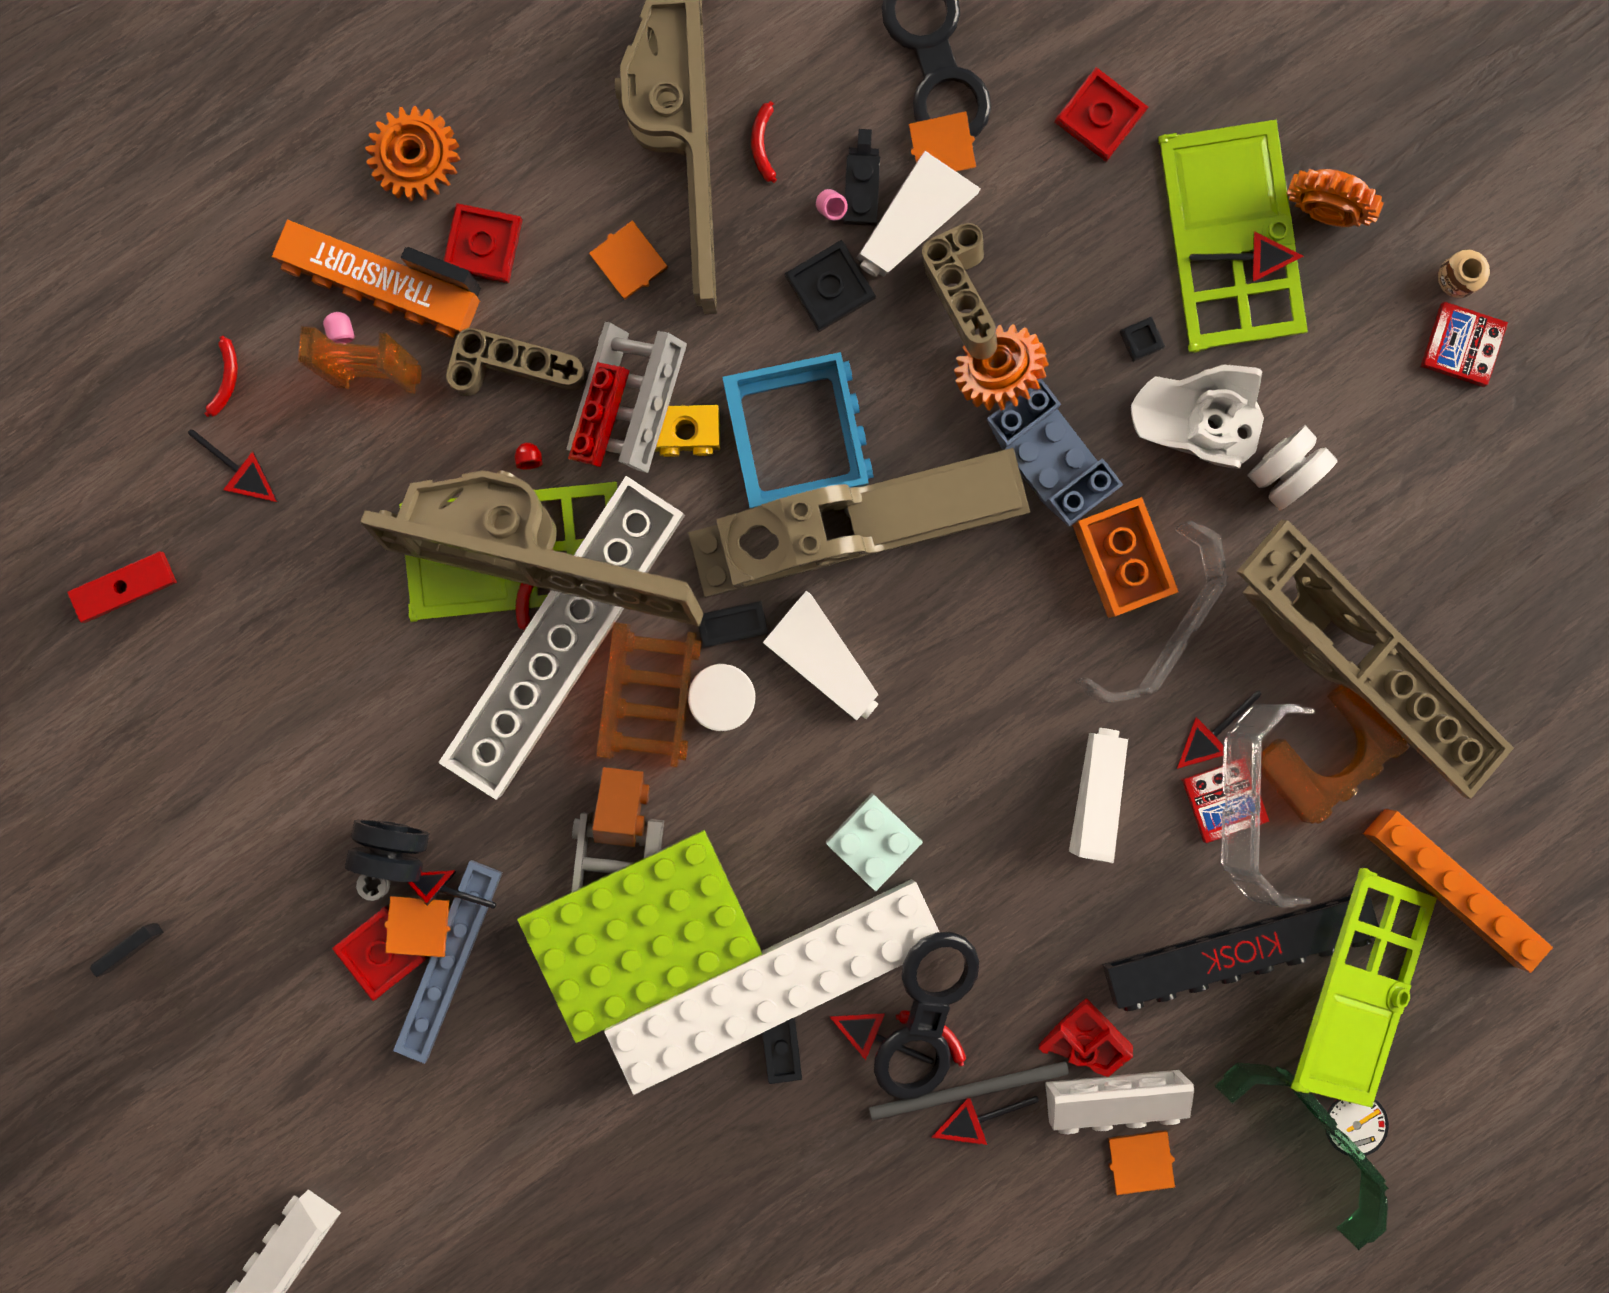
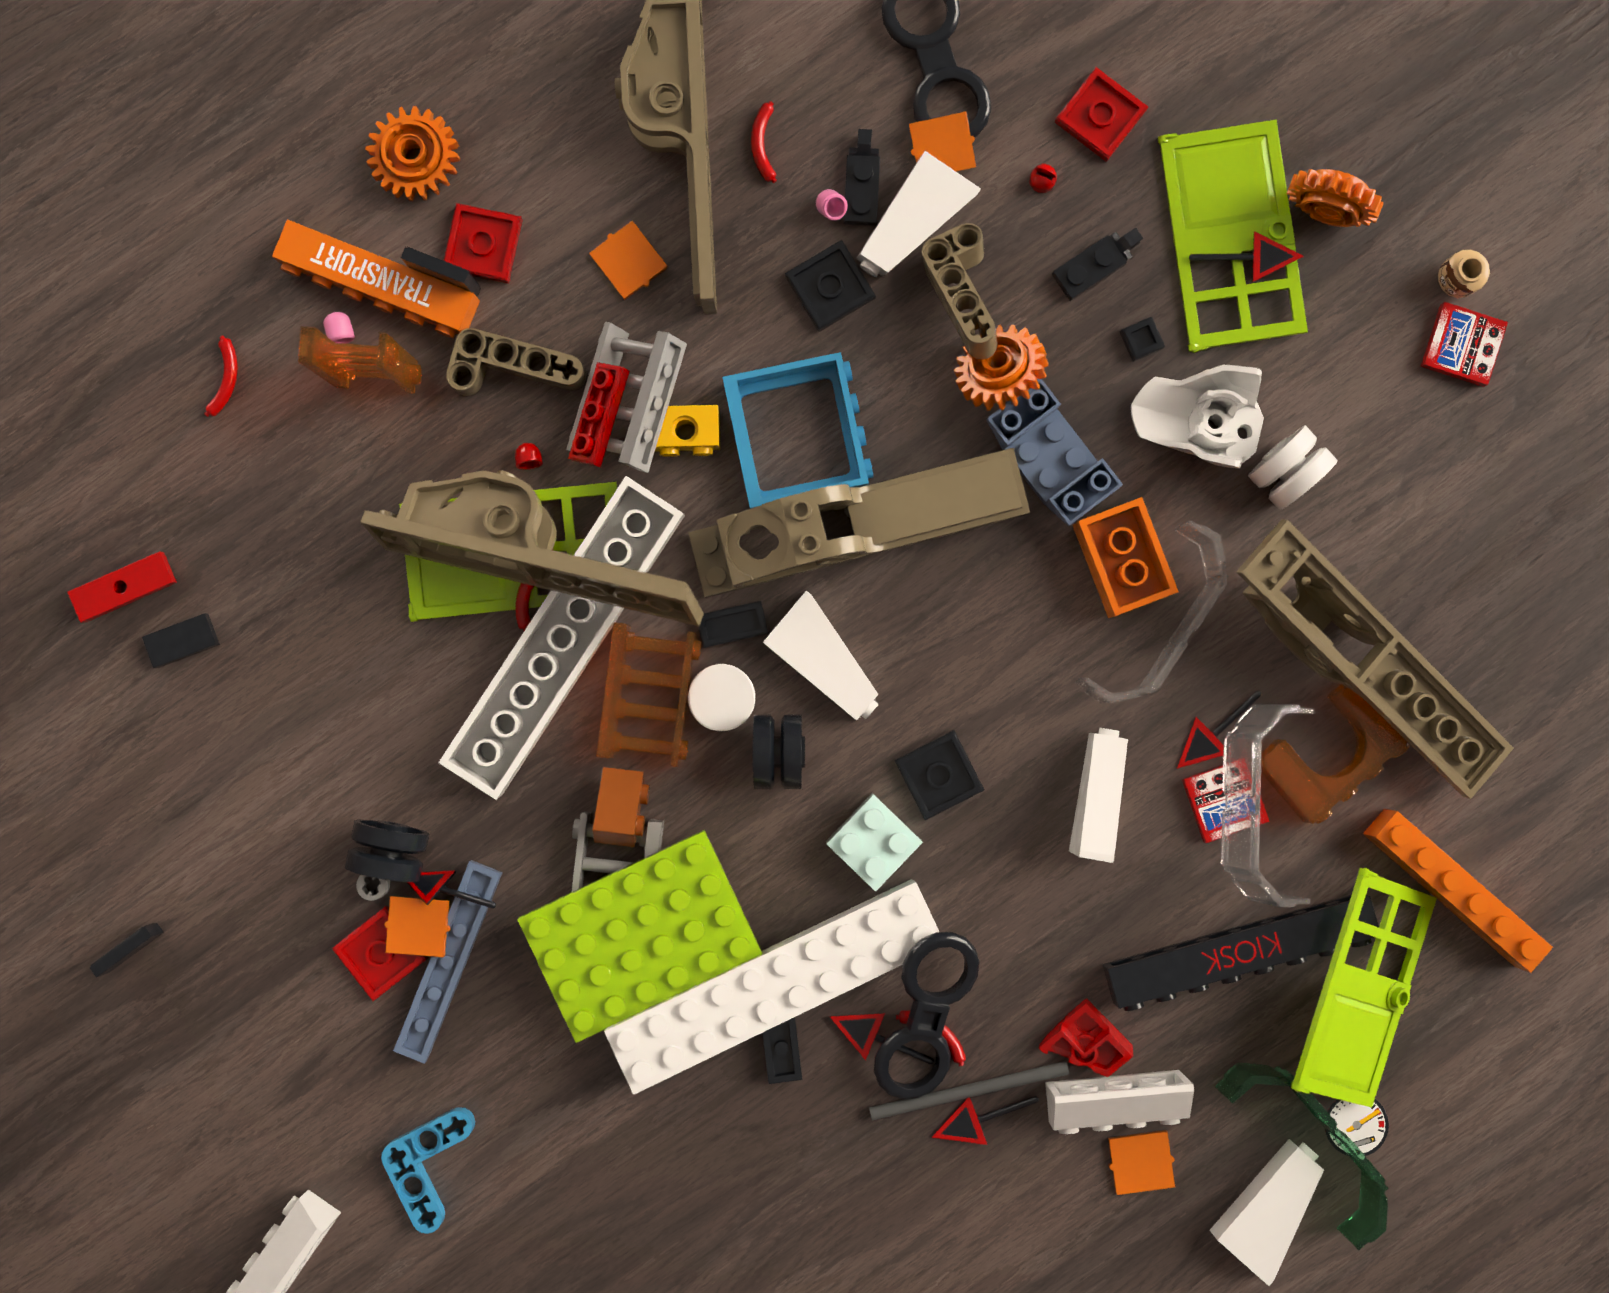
(180, 640): none -> black tile
(248, 478): piece -> none
(415, 1155): none -> dark azure beam
(778, 752): none -> black wheel
(939, 775): none -> black tile
(1040, 183): none -> red hinge
(1096, 263): none -> black hinge
(1270, 1210): none -> white slope

